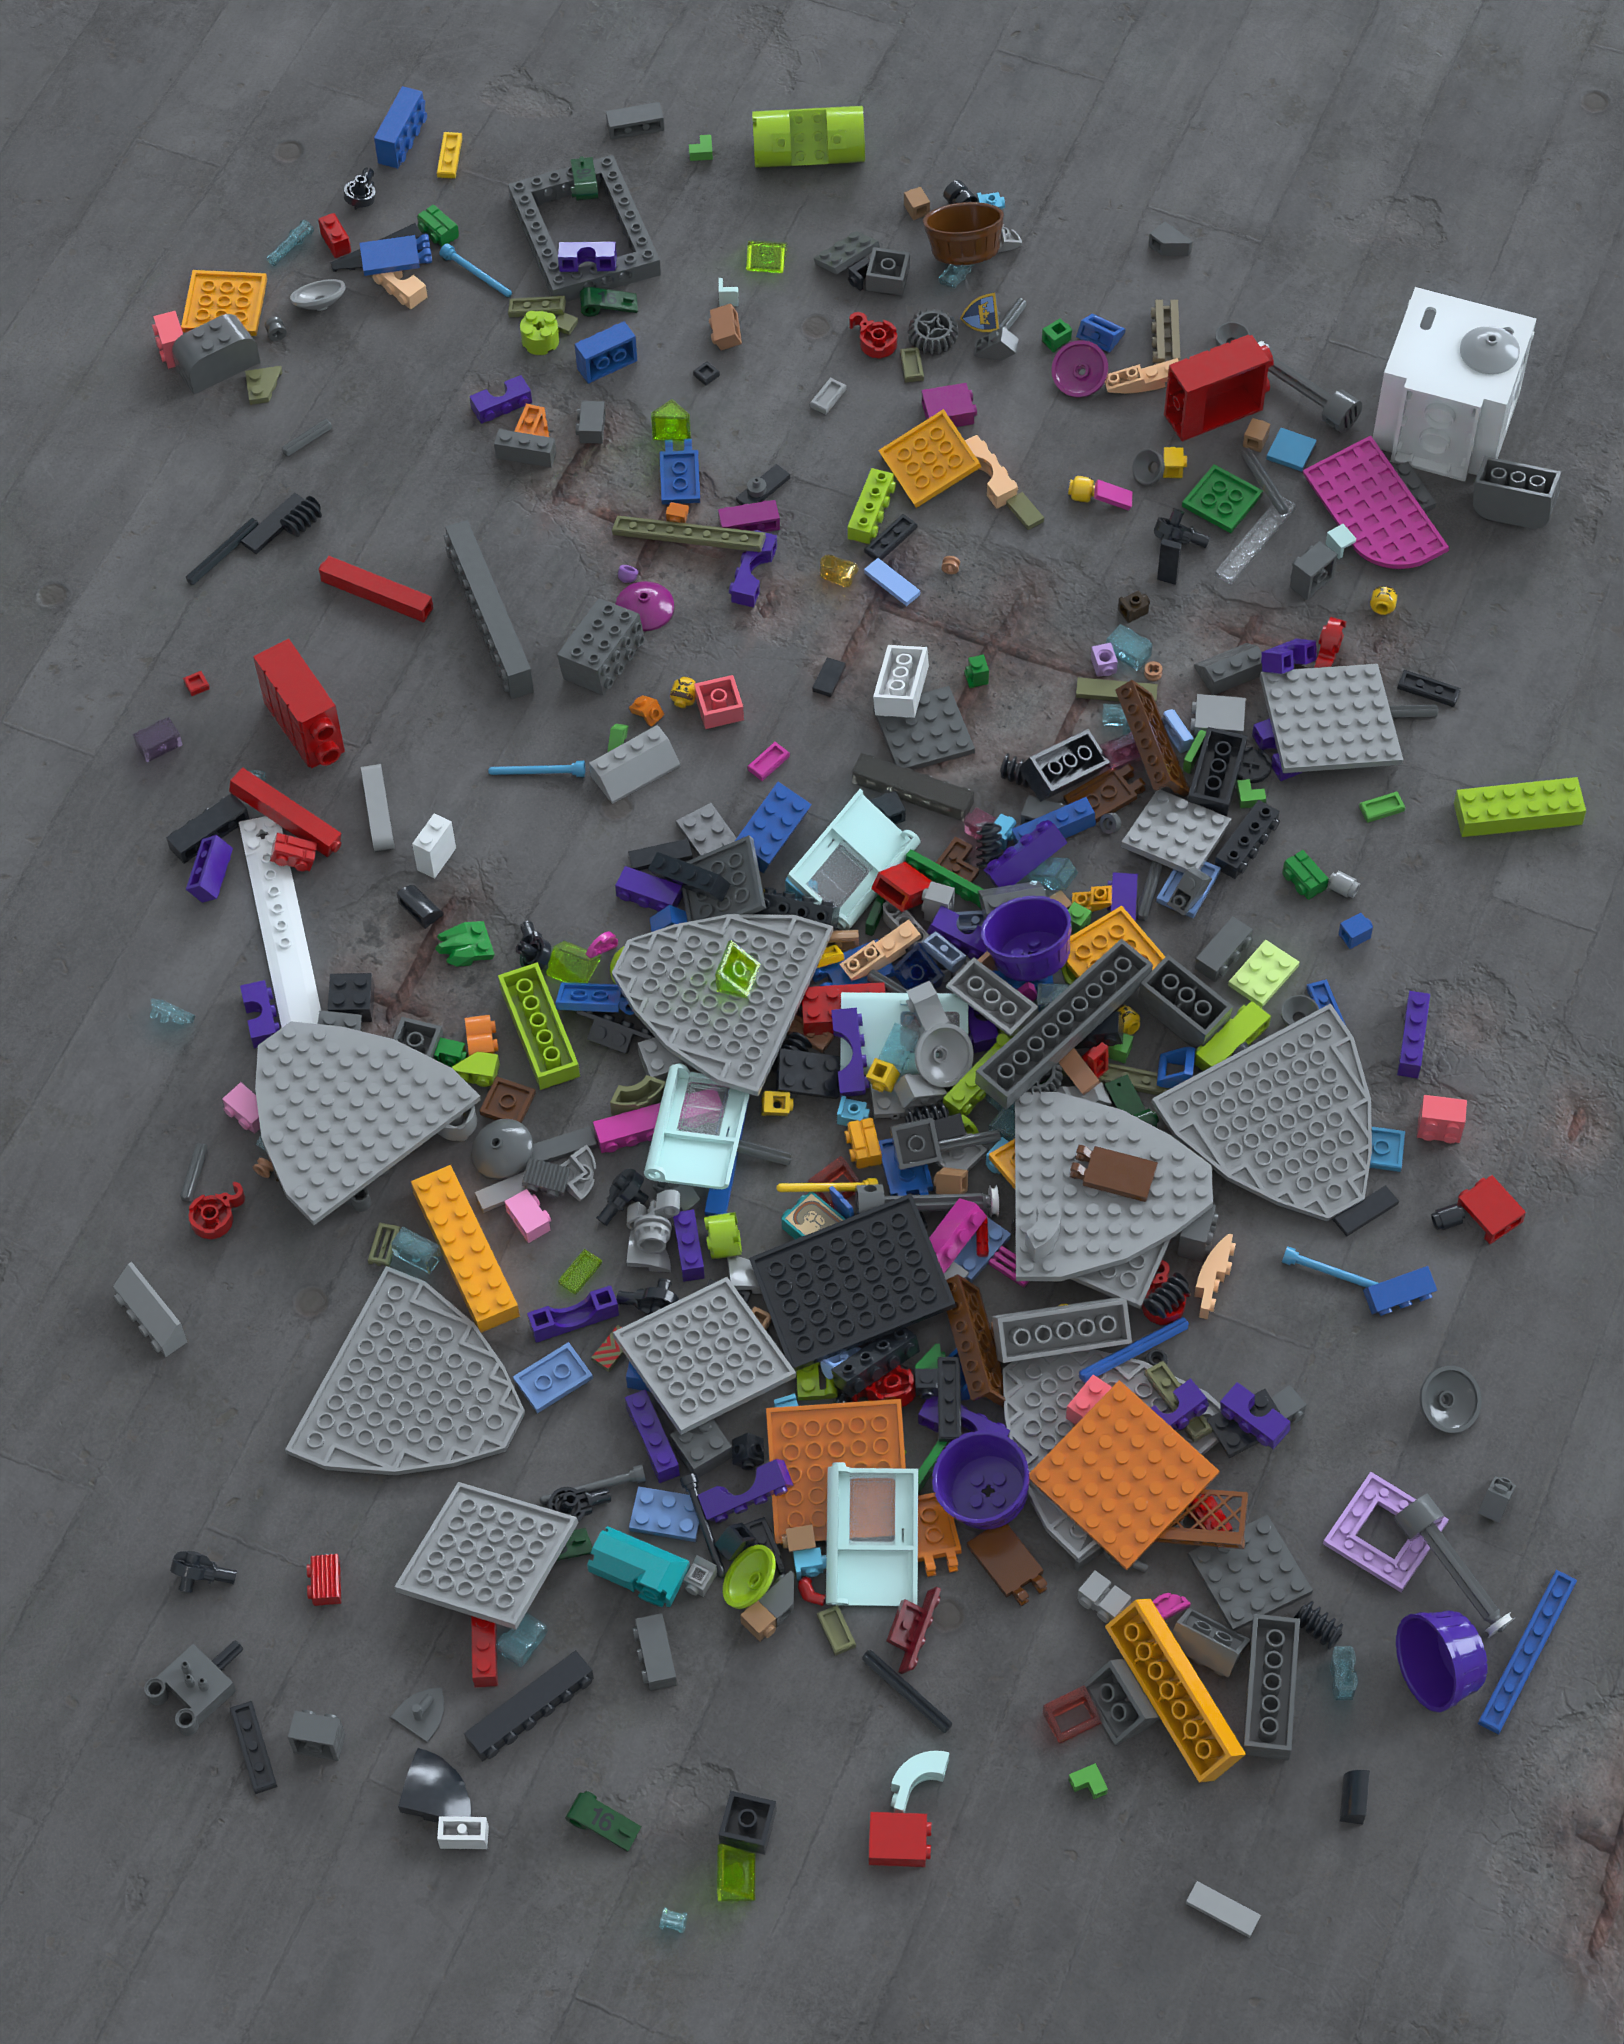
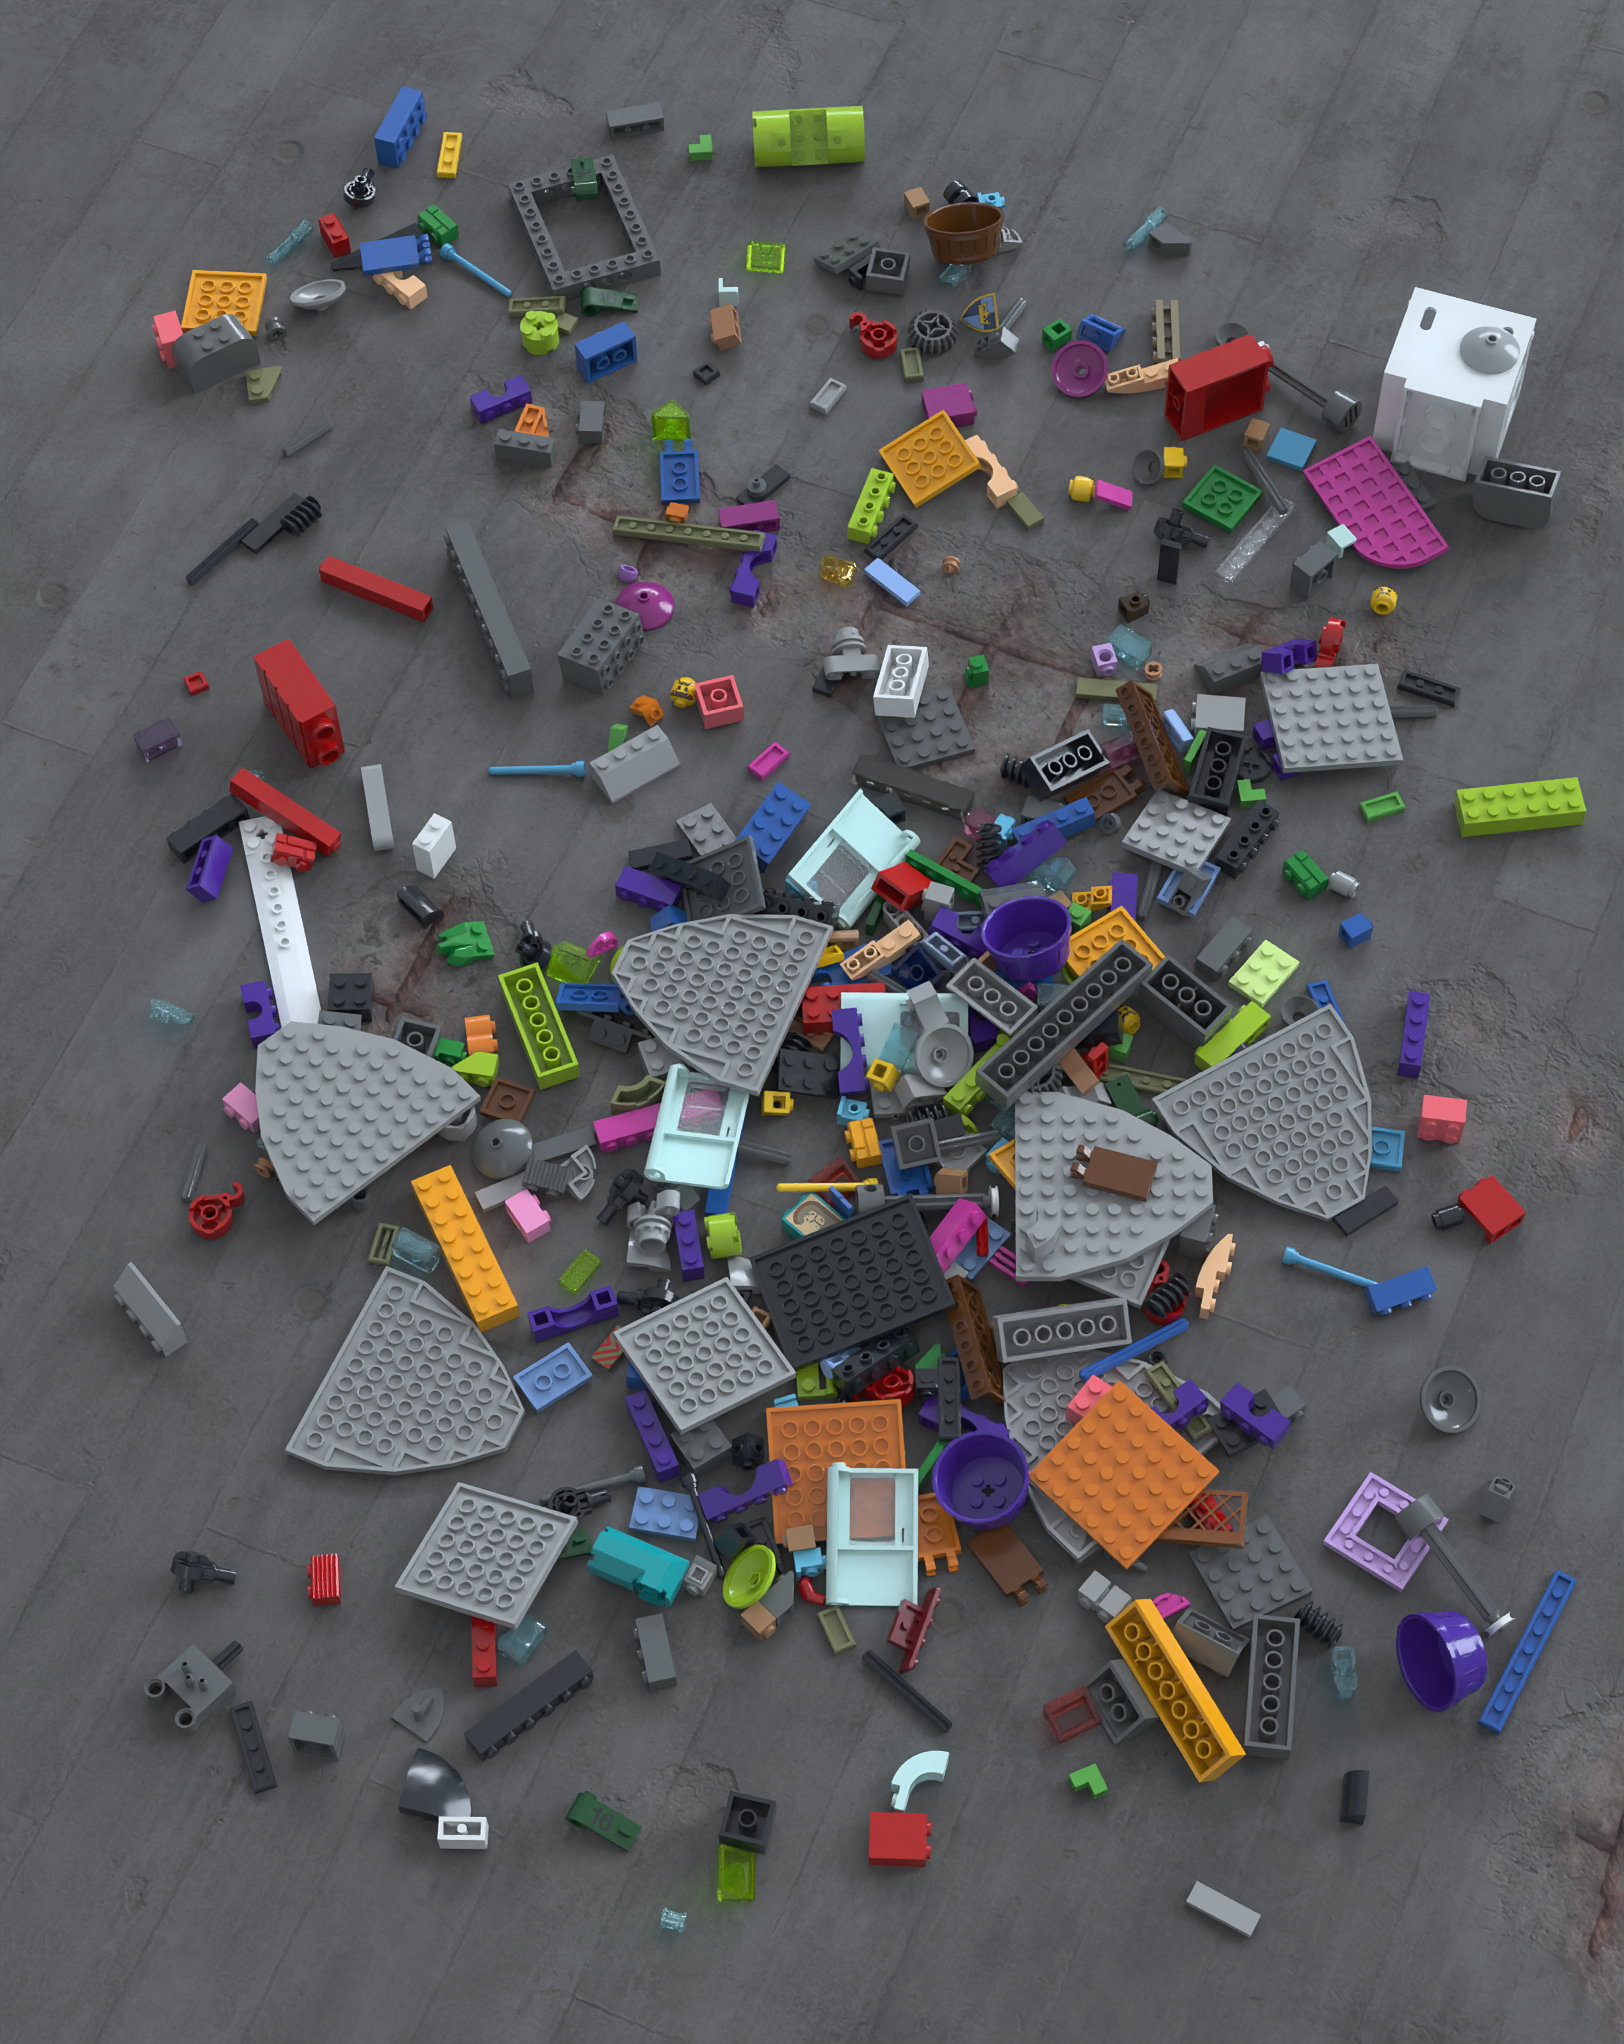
(575, 253): dark purple arch -> none
(736, 971): clear neon green slope -> none
(849, 656): none -> light grey beam
(1150, 223): none -> clear light blue pin
(1181, 1056): blue tile -> none

